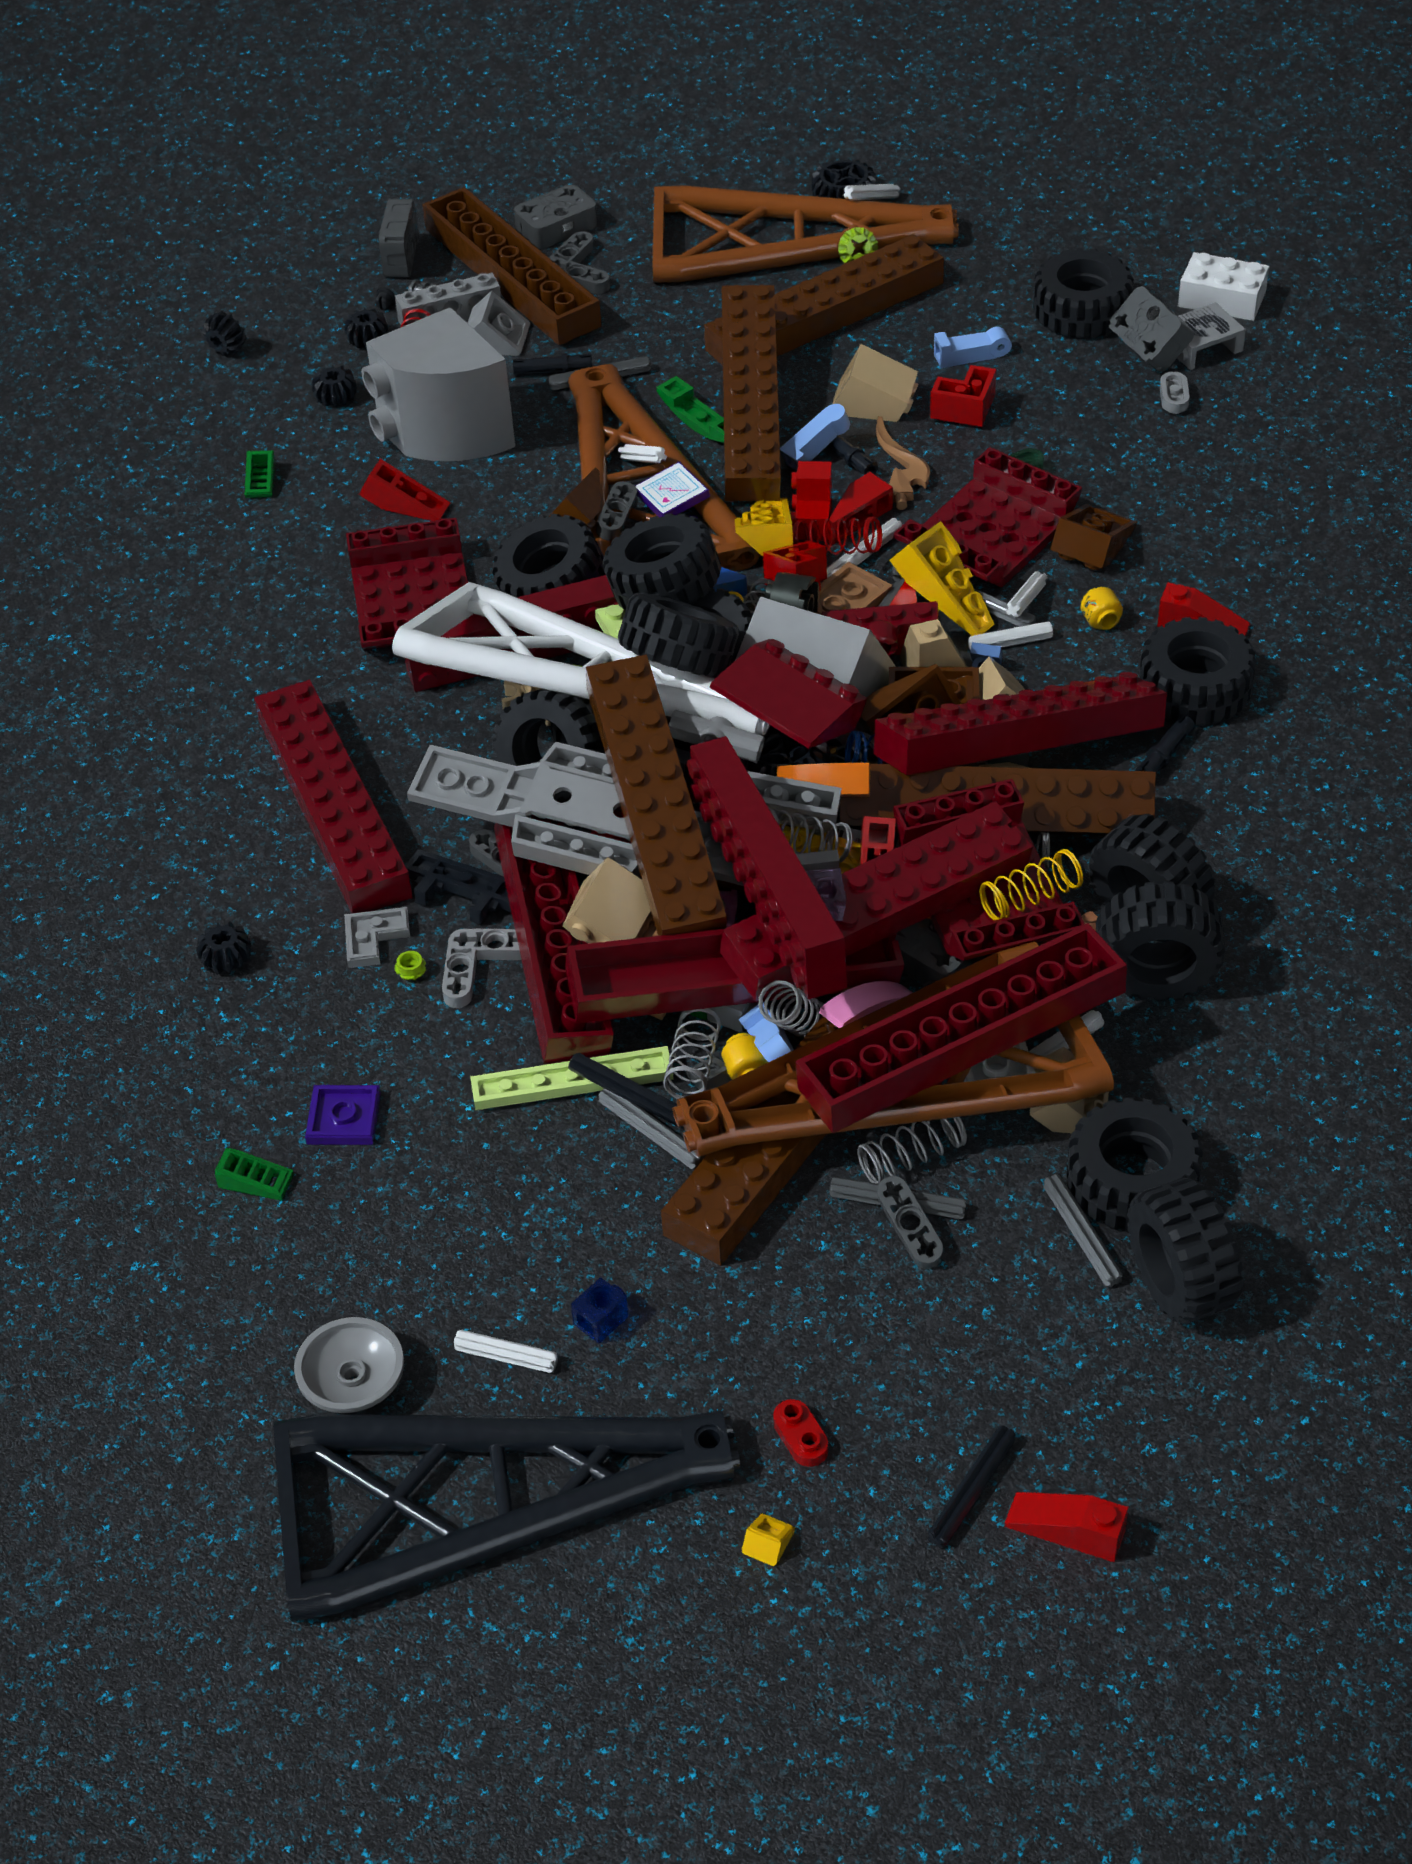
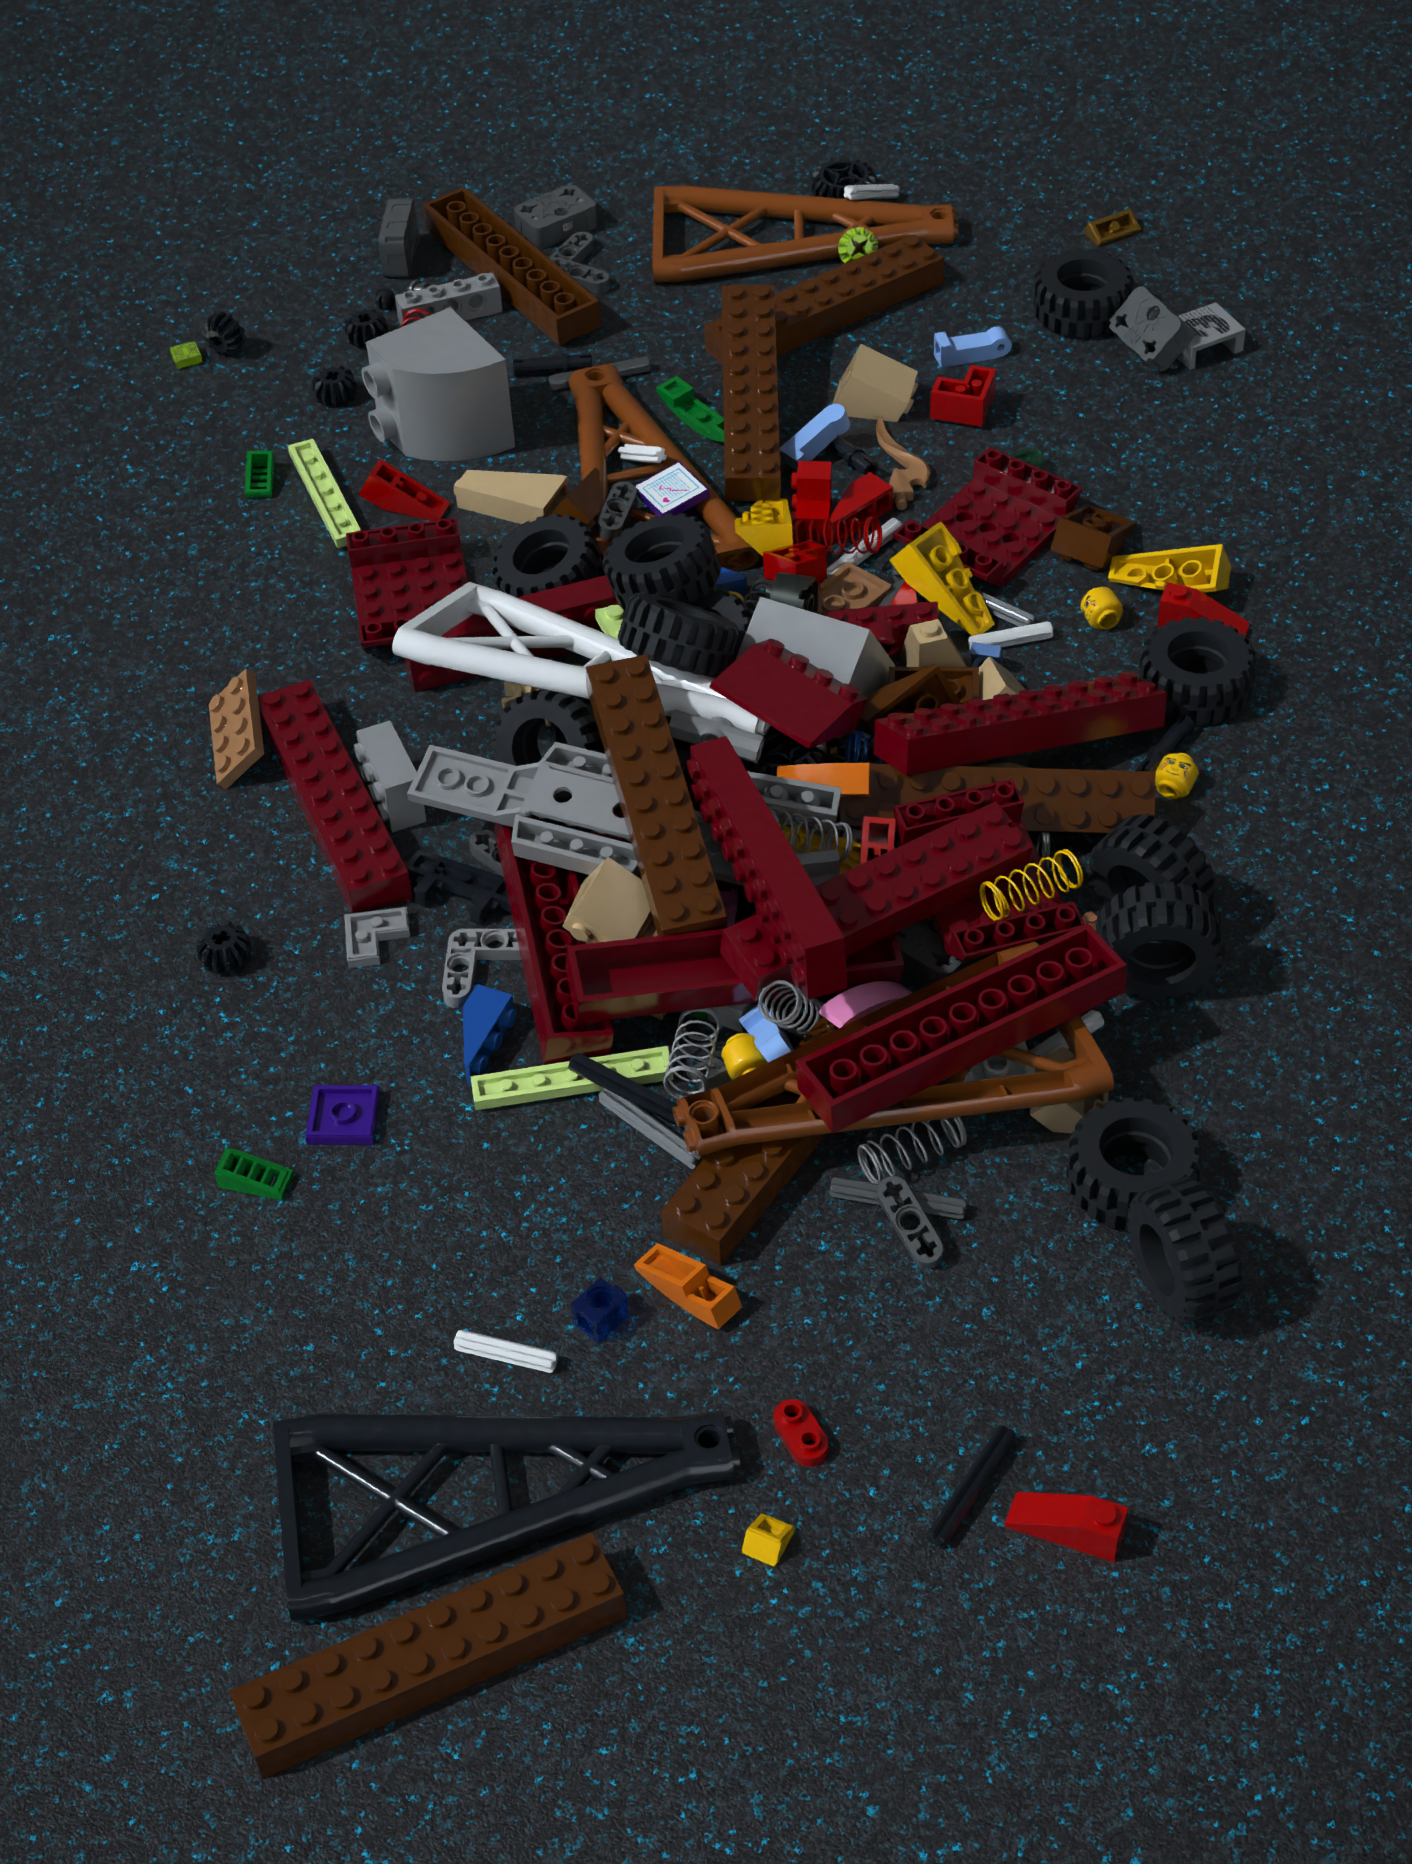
(186, 354): none -> lime tile
(236, 728): none -> medium nougat plate
(323, 490): none -> yellowish green plate
(344, 1351): light grey dish -> none
(389, 775): none -> light grey brick
(410, 965): lime plate -> none
(427, 1654): none -> reddish brown brick
(485, 1021): none -> blue slope
(499, 324): light grey slope -> none
(511, 494): none -> tan slope
(689, 1285): none -> orange slope
(831, 890): clear purple brick -> none
(1026, 594): white axle -> none
(1083, 1230): dark grey axle -> none
(1112, 227): none -> pearl gold slope
(1174, 392): light grey plate -> none
(1176, 775): none -> yellow head
(1194, 567): none -> yellow wedge
(1225, 281): white brick -> none

